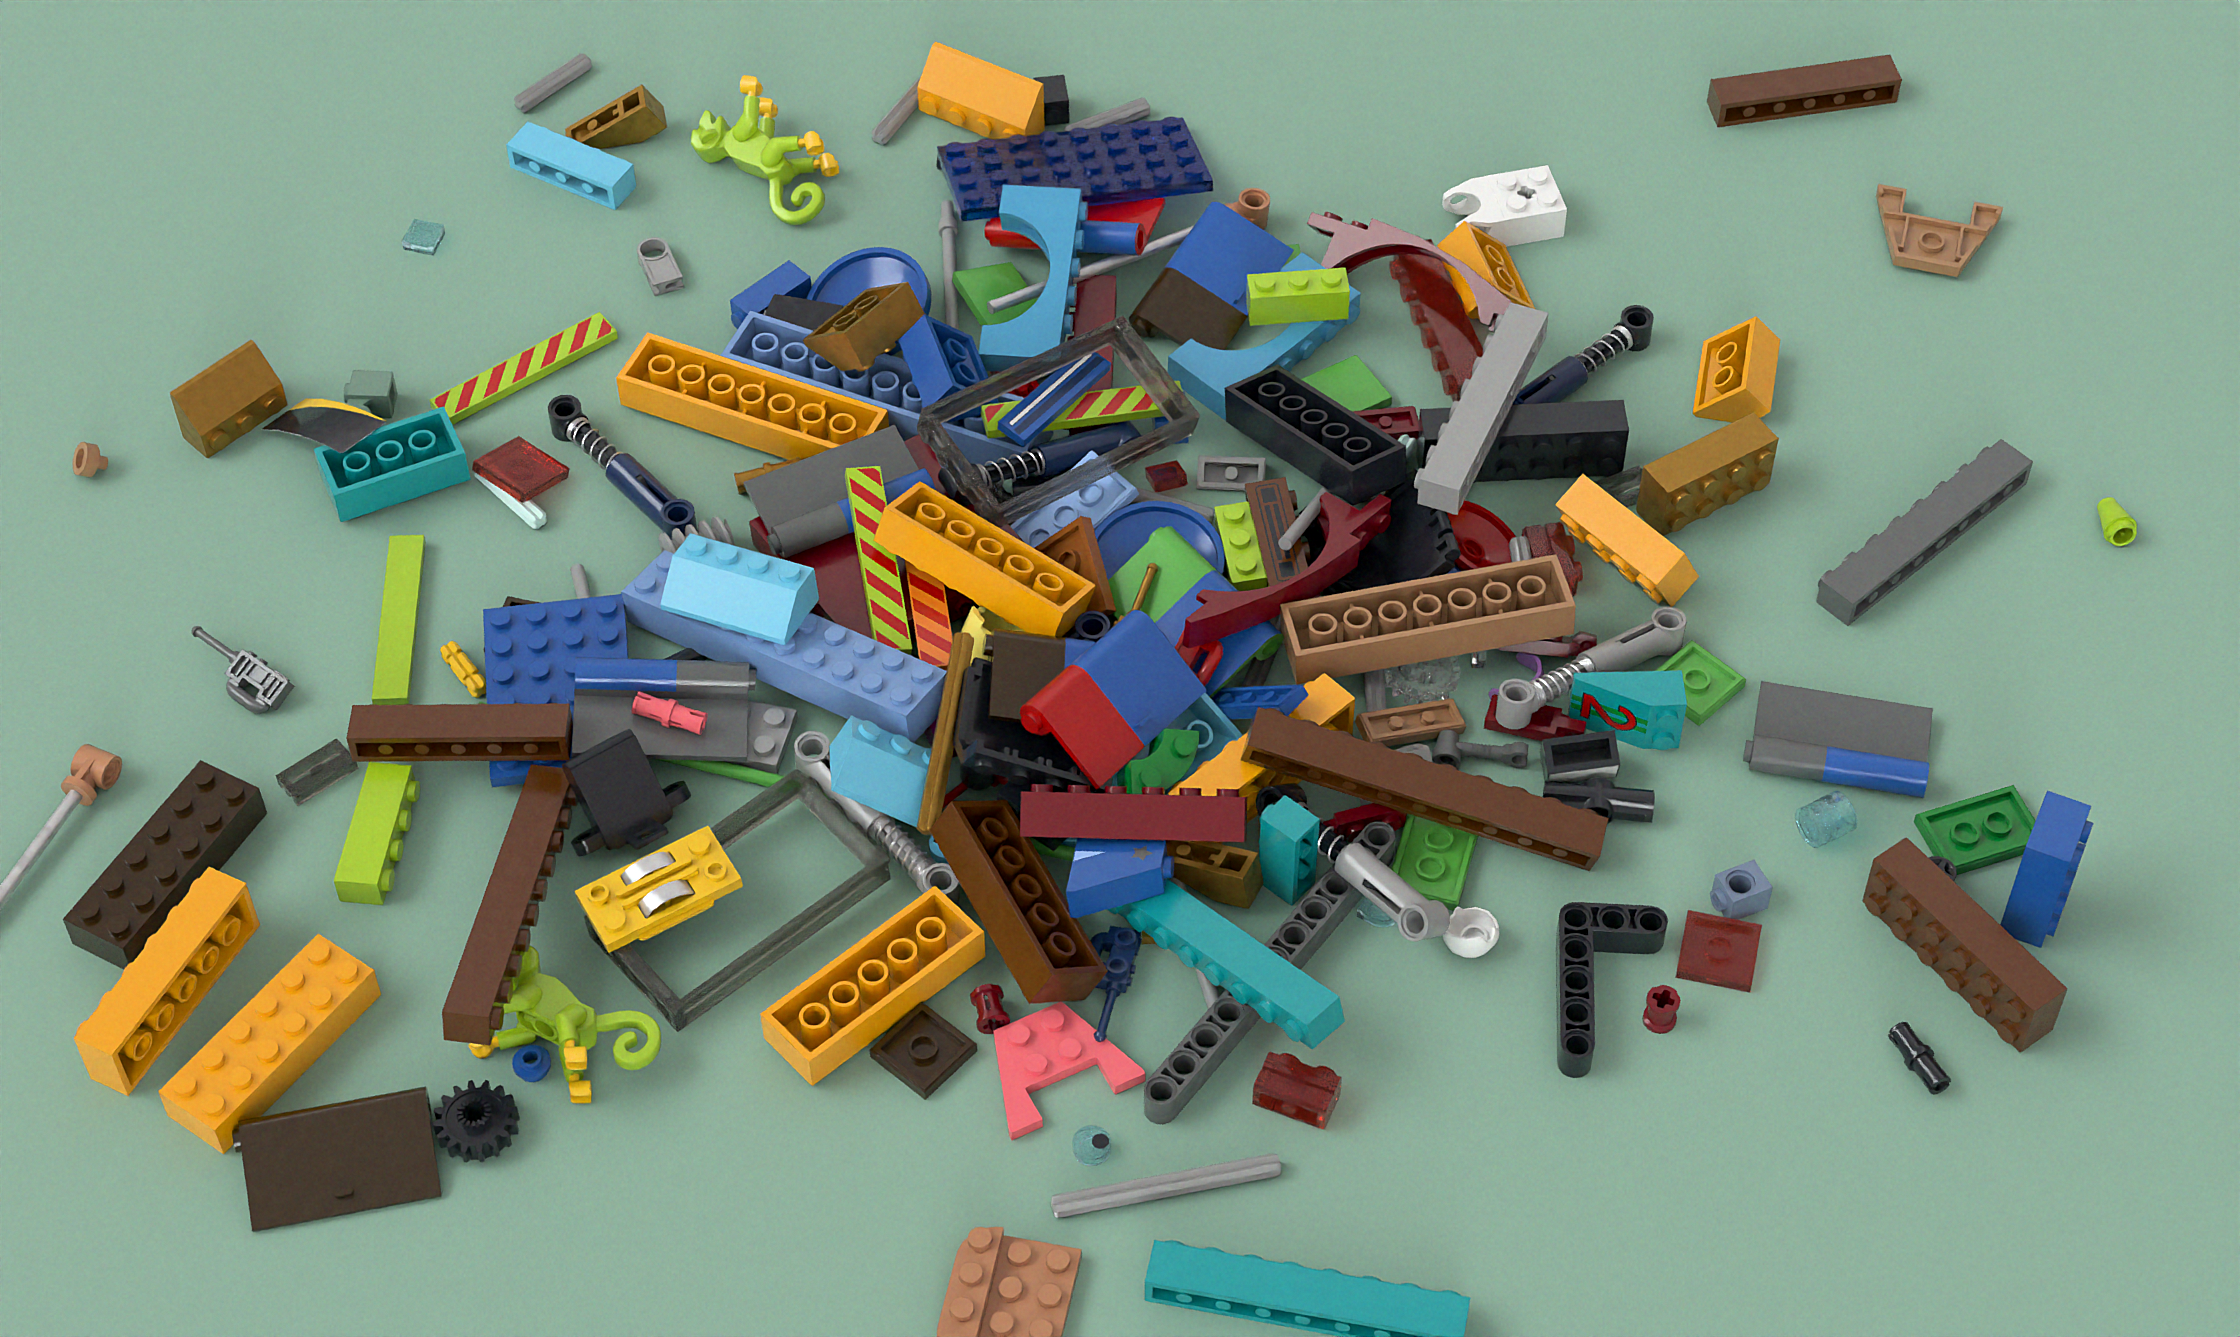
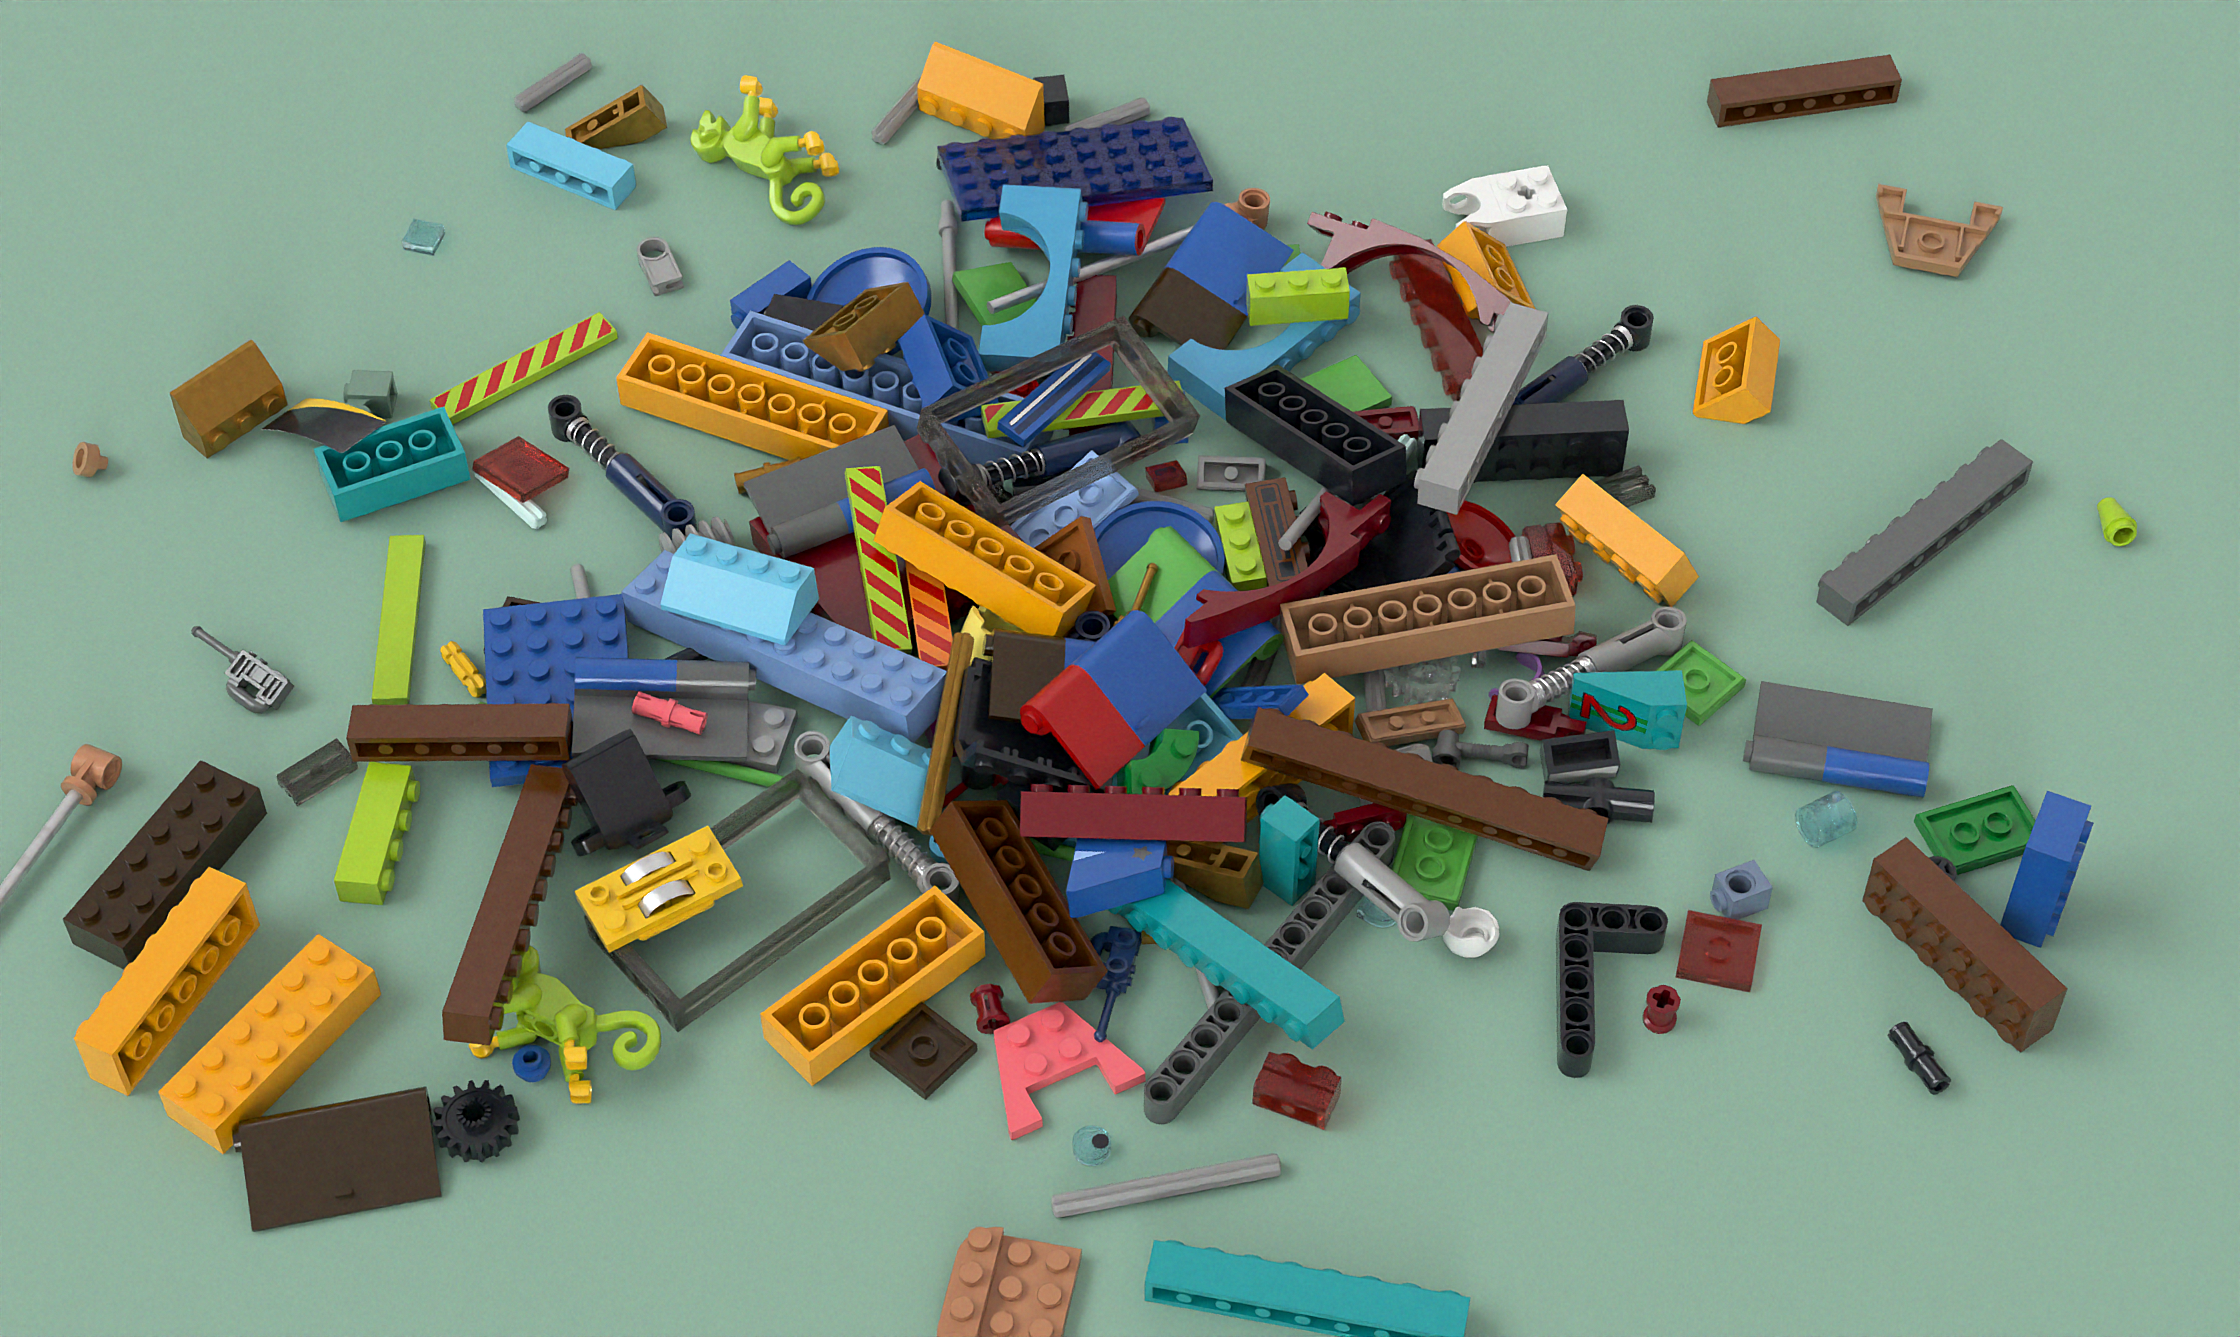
(1707, 474): pearl gold brick -> none

